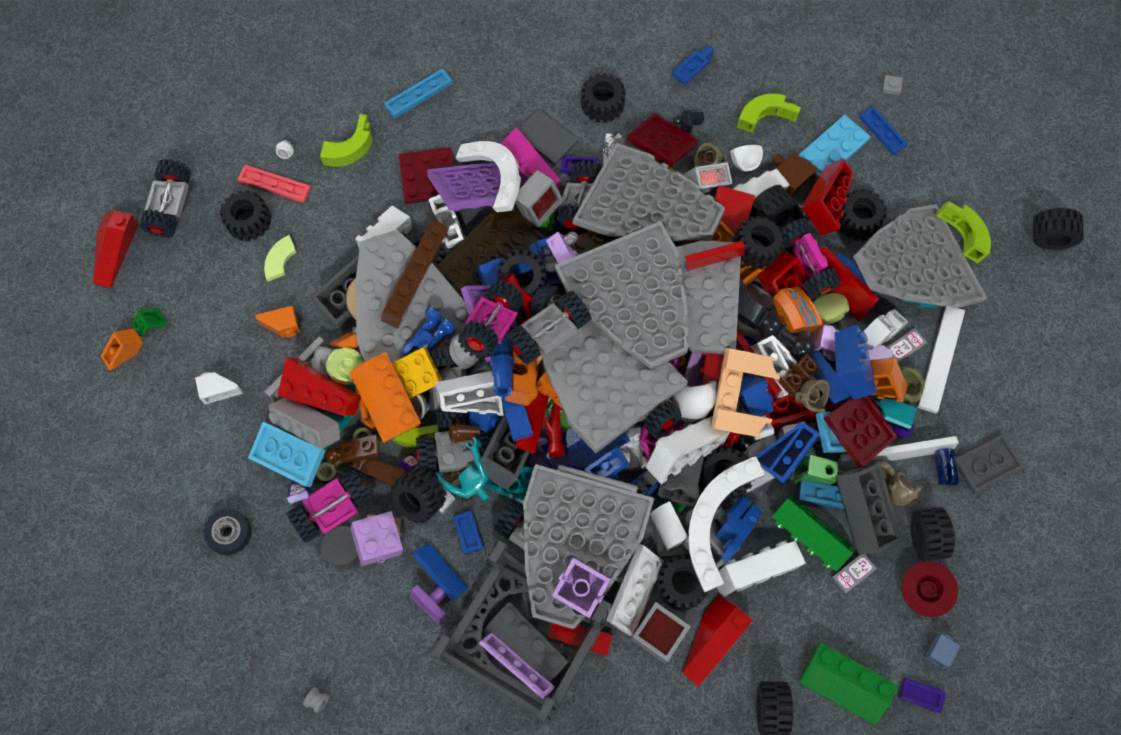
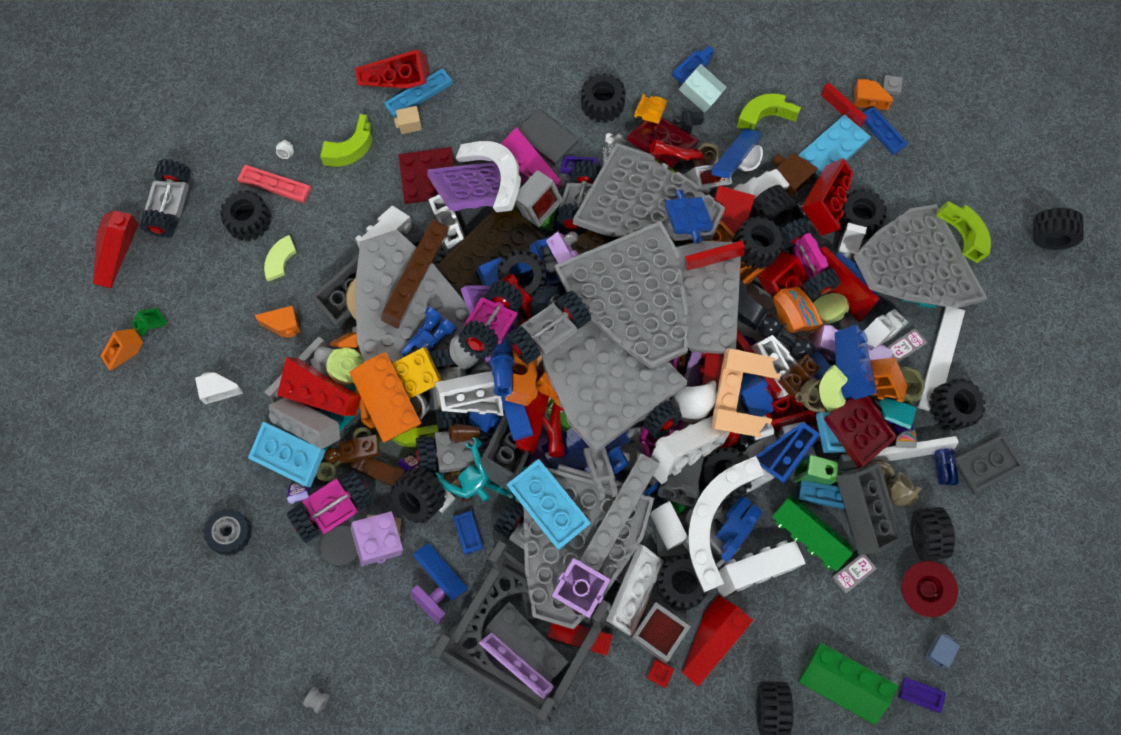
(399, 71): none -> red wedge
(408, 120): none -> tan brick
(548, 504): none -> medium azure plate
(601, 471): none -> light grey hinge
(619, 512): none -> light grey plate
(651, 108): none -> light orange plate
(658, 147): none -> red plant
(660, 673): none -> red tile
(688, 215): none -> blue plate
(702, 88): none -> light aqua slope
(736, 153): none -> blue tile
(830, 388): none -> yellowish green tile
(843, 105): none -> red tile
(851, 240): none -> white arch
(870, 94): none -> orange slope
(907, 439): none -> light grey tile
(970, 404): none -> black tyre

